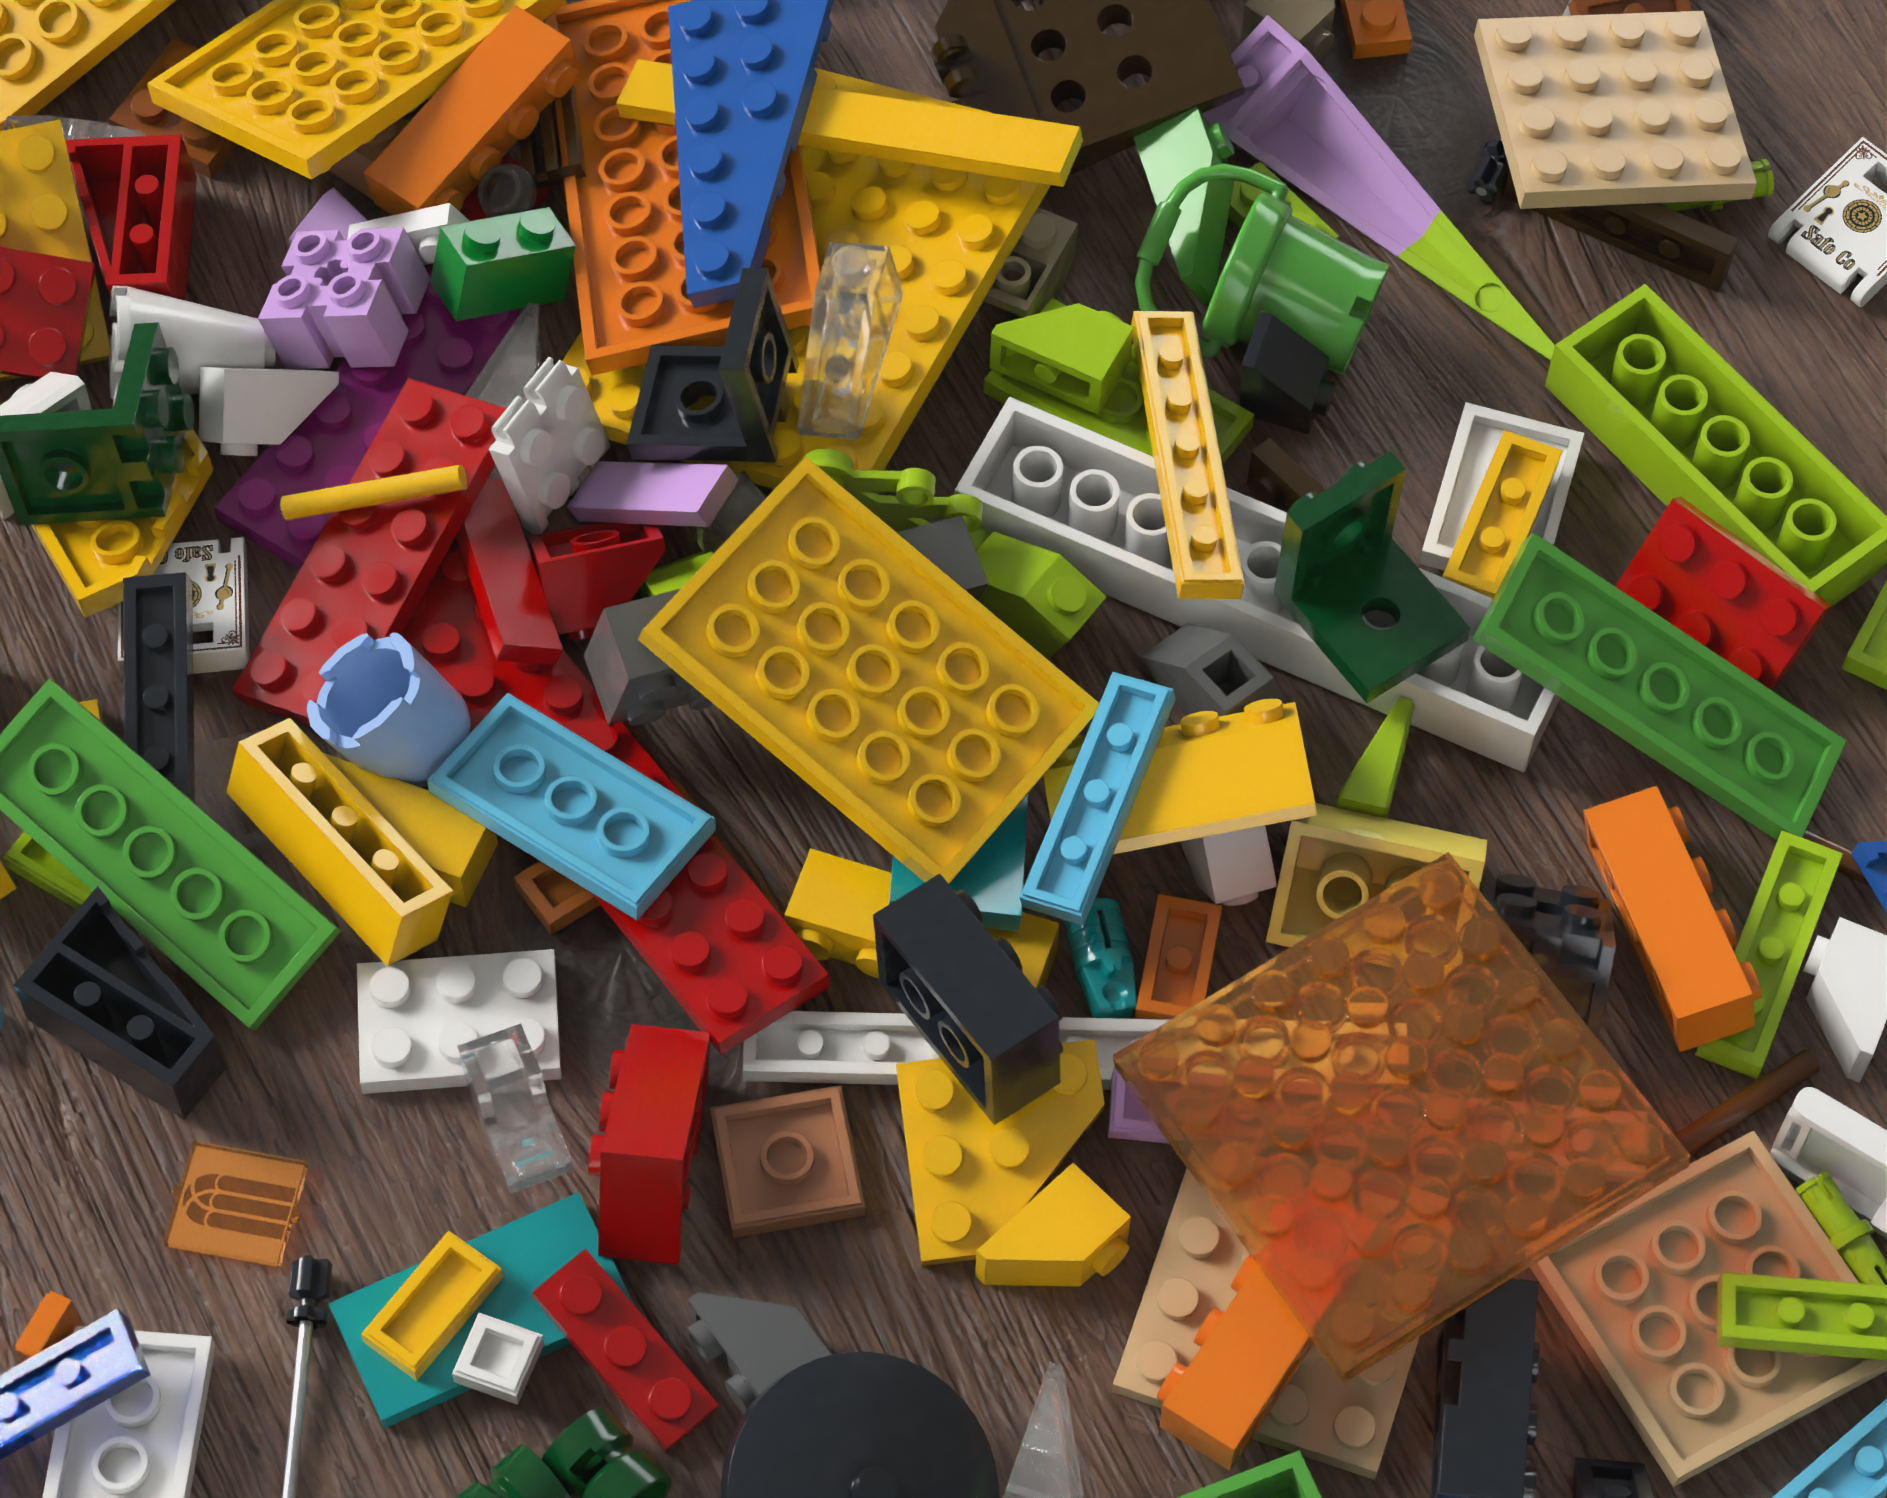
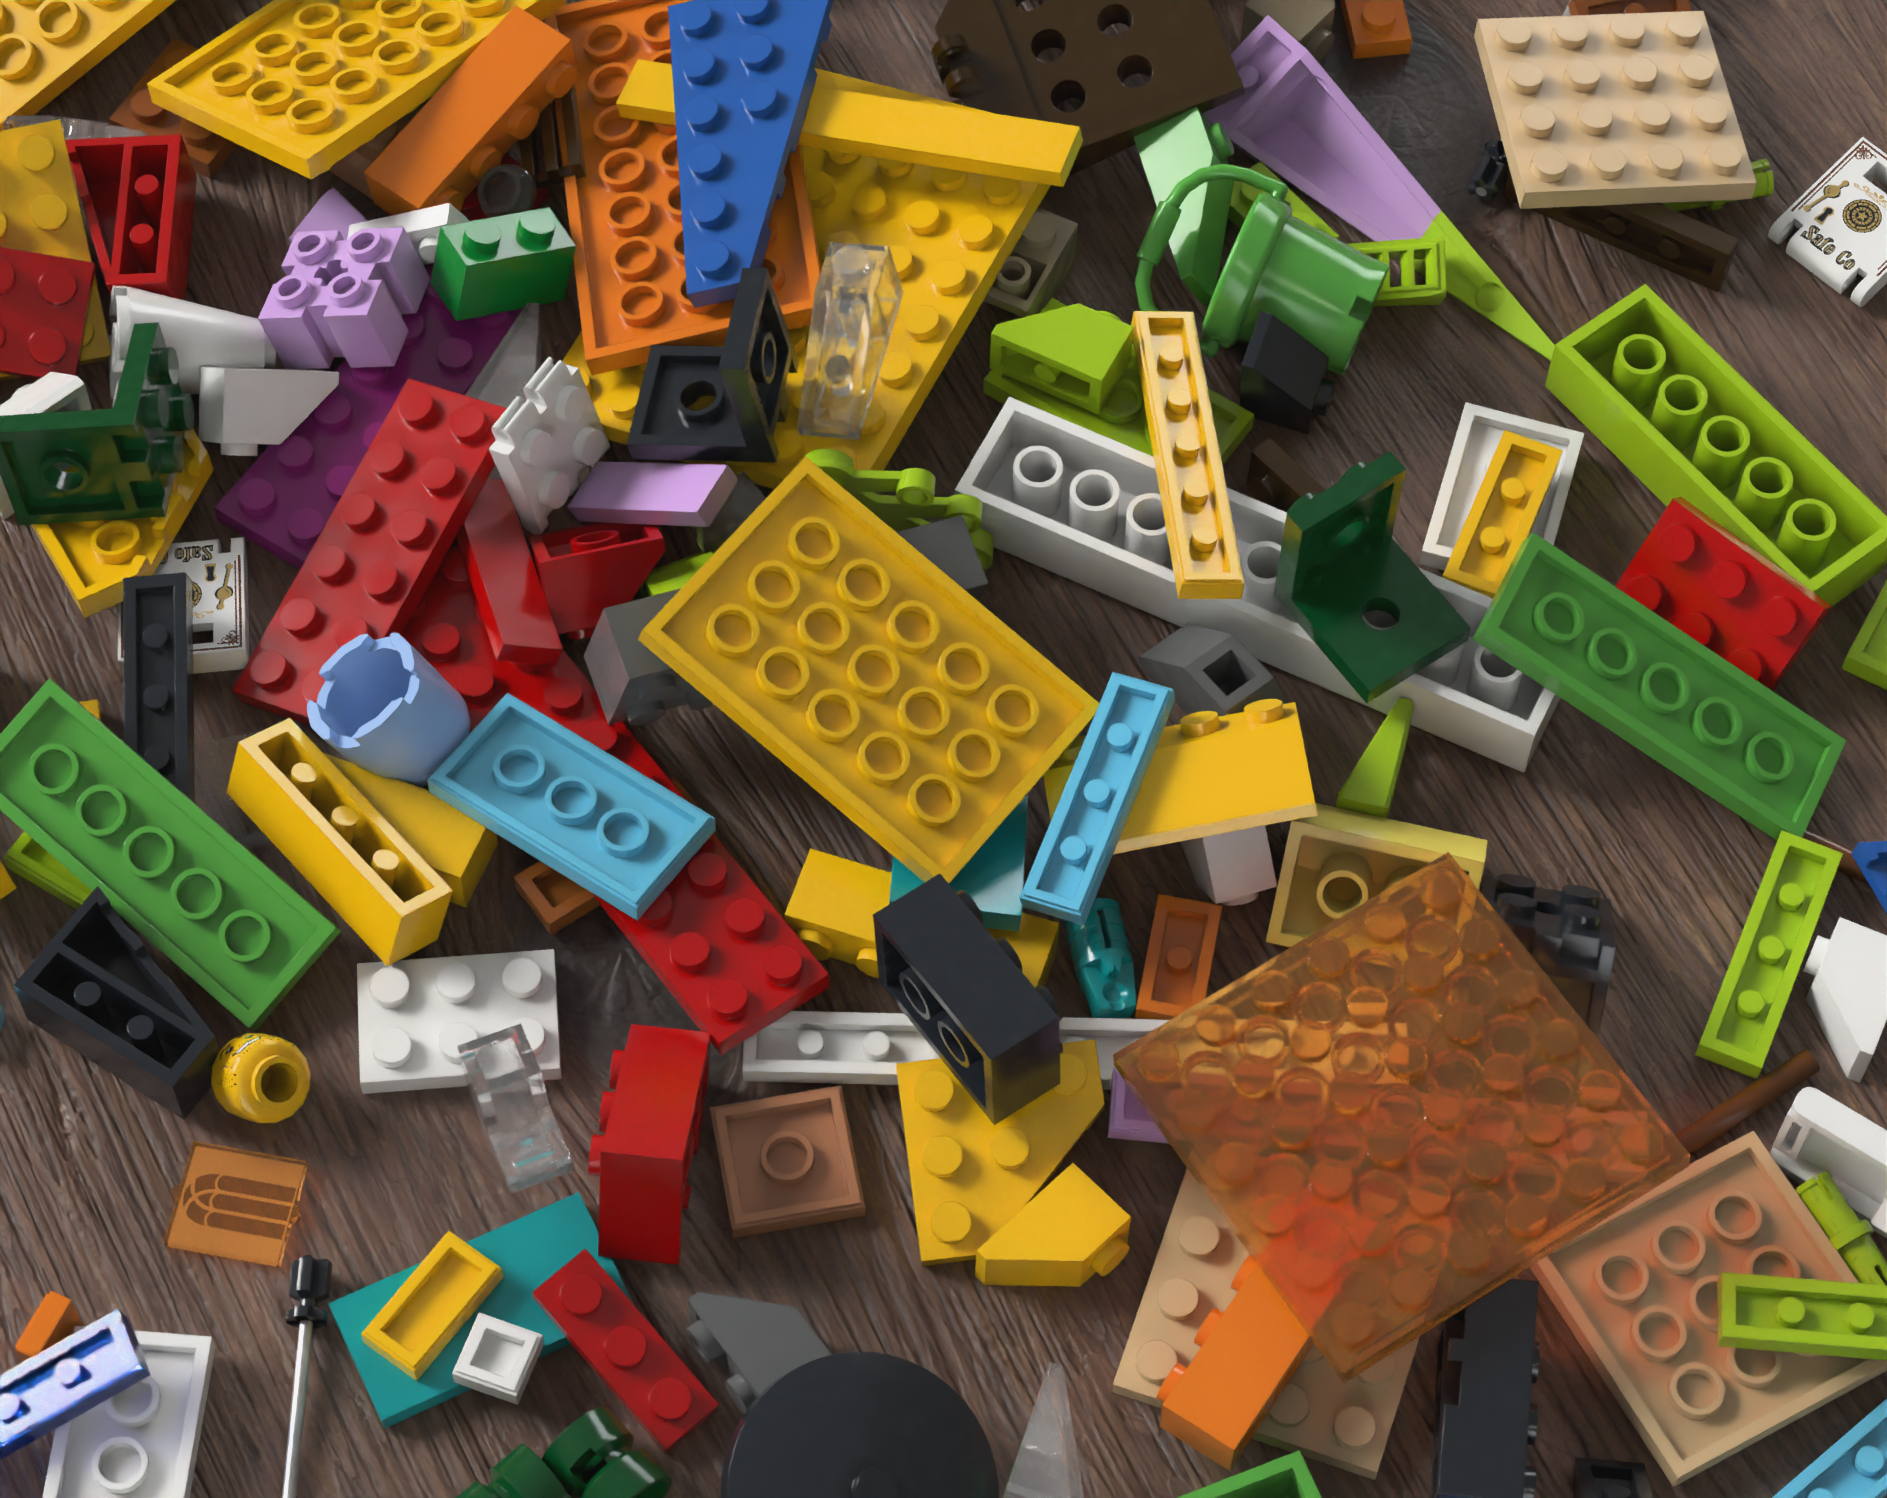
(260, 1078): none -> yellow head
(373, 492): yellow bar -> none
(1035, 592): lime slope -> none
(1407, 250): none -> lime slope
(1671, 919): orange brick -> none

